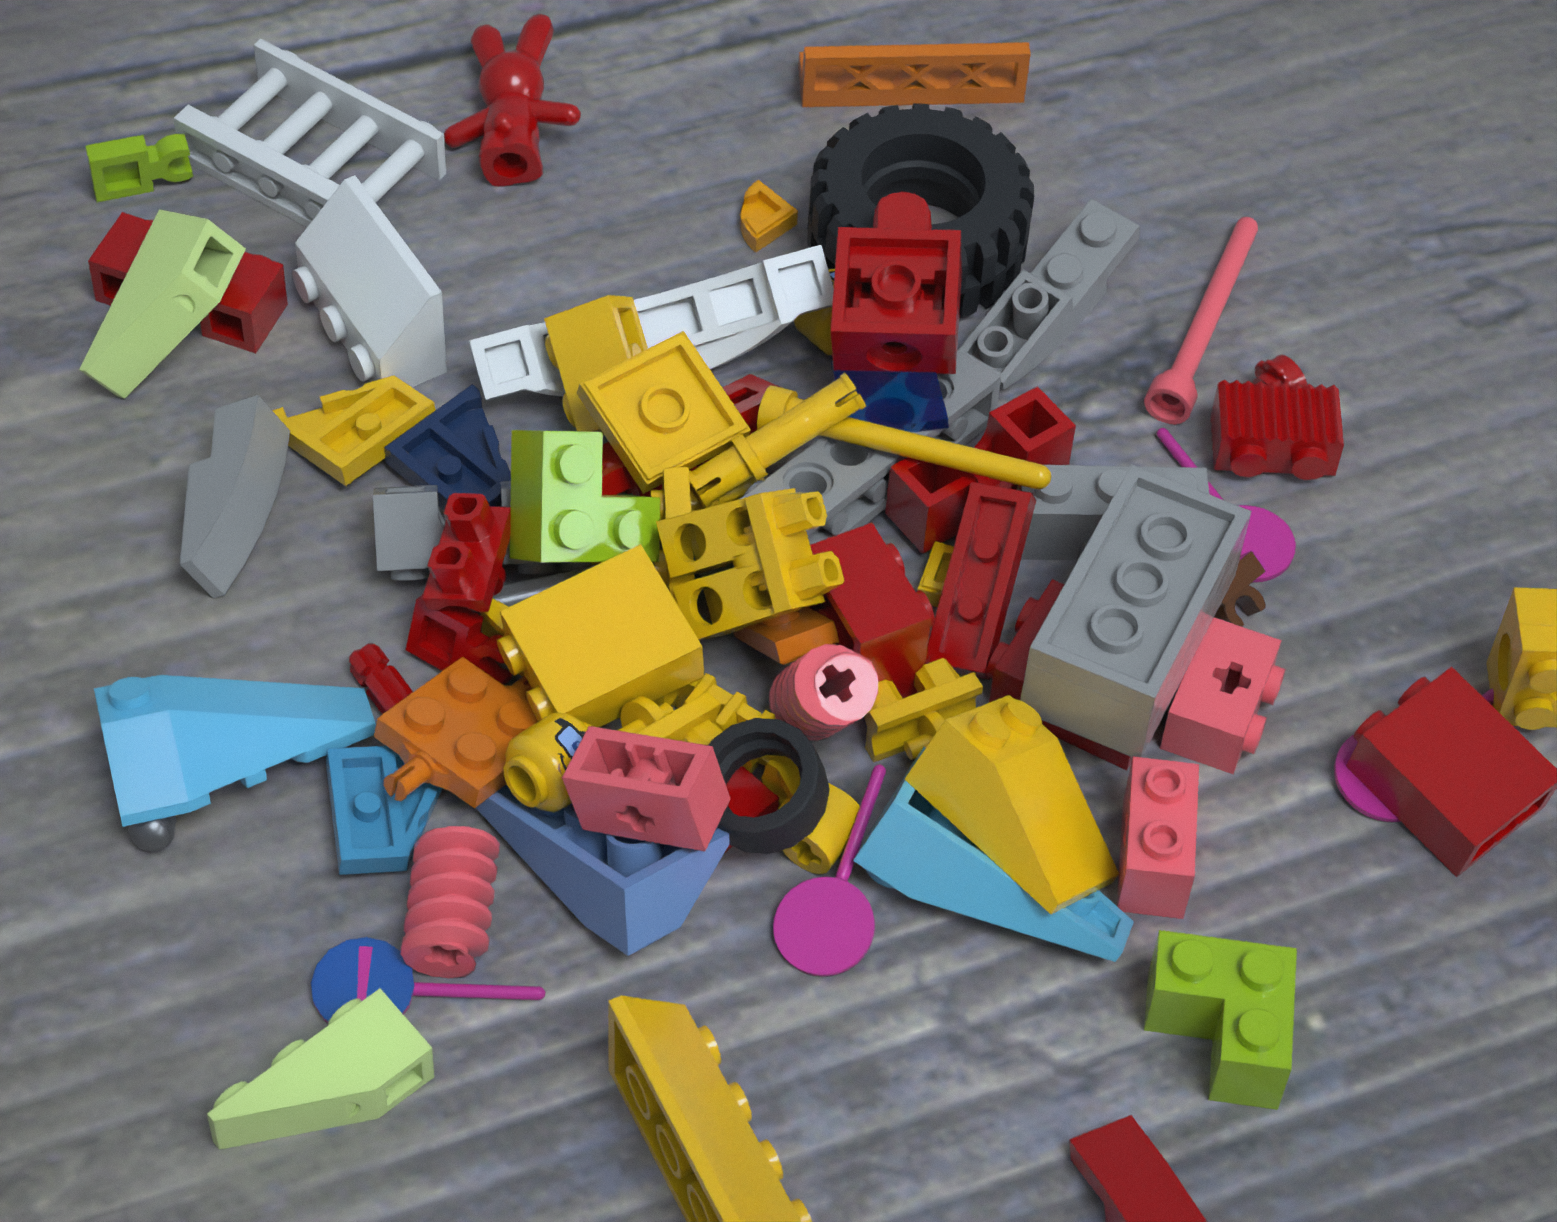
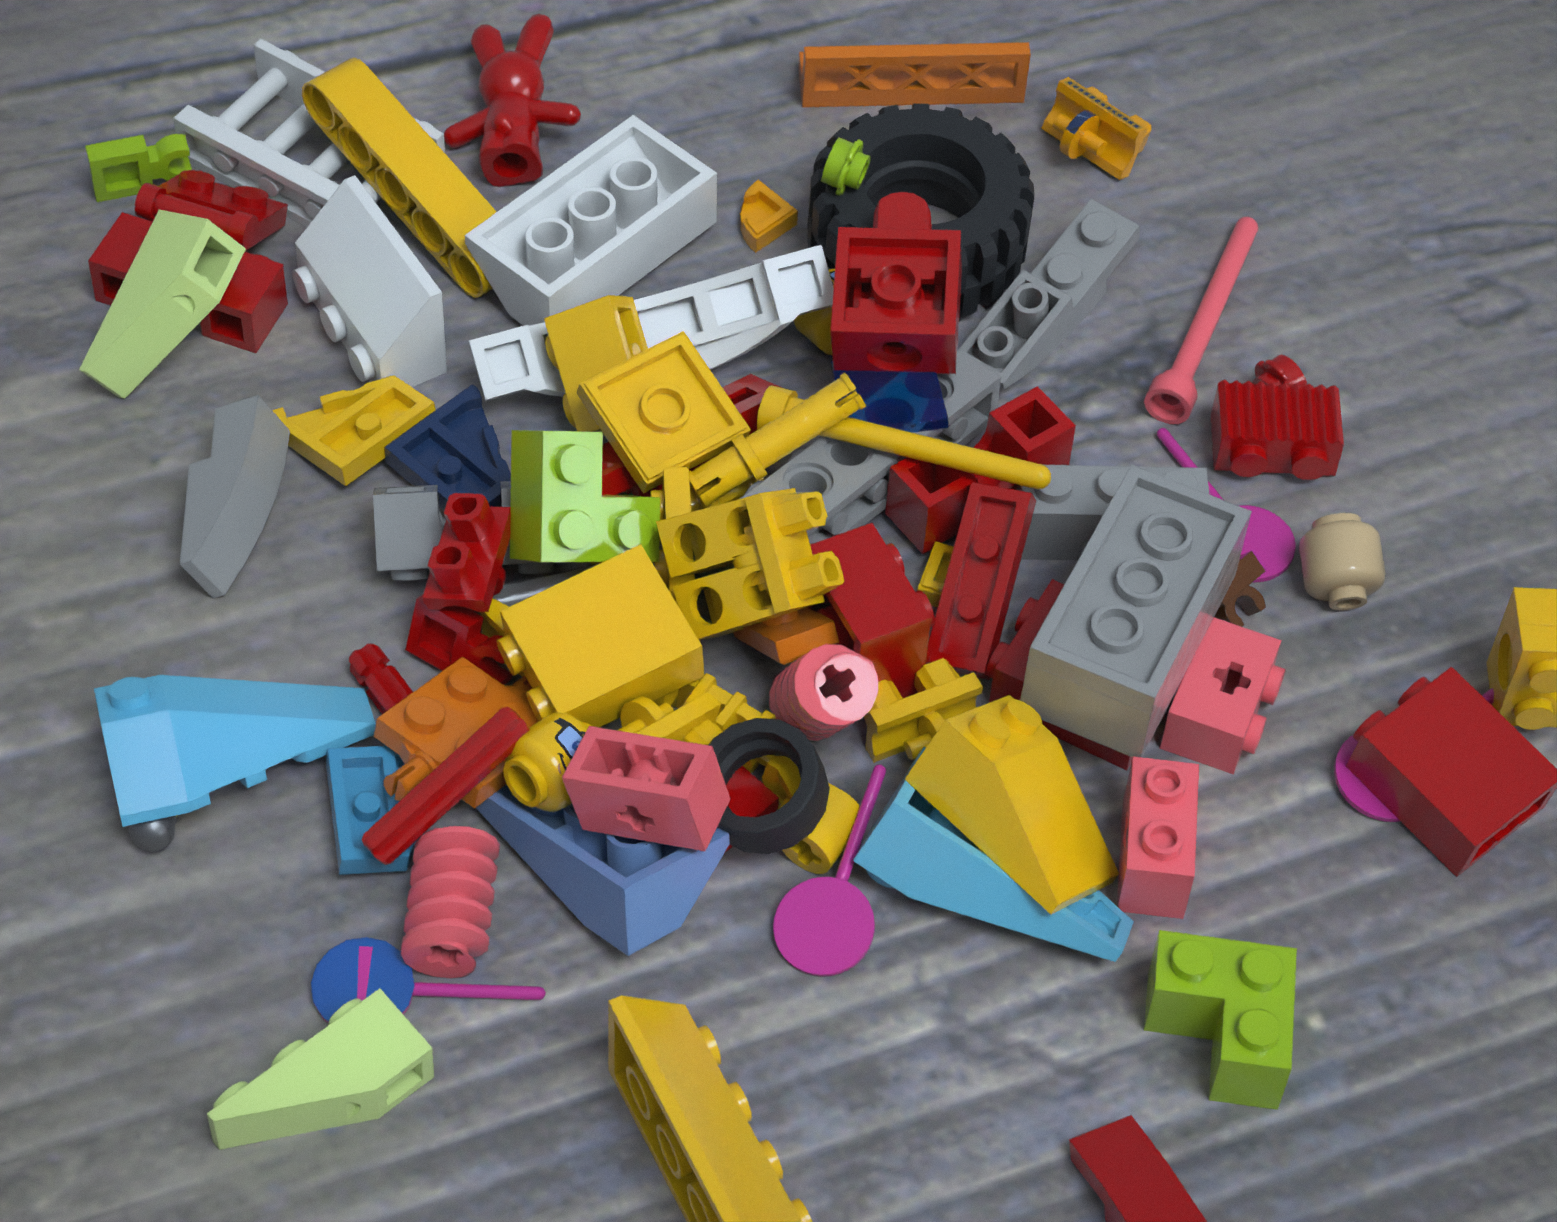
(238, 211): none -> red plate
(401, 165): none -> yellow beam
(445, 786): none -> red axle
(595, 223): none -> white slope
(845, 165): none -> lime plate
(1095, 128): none -> light orange hips
(1342, 561): none -> tan head

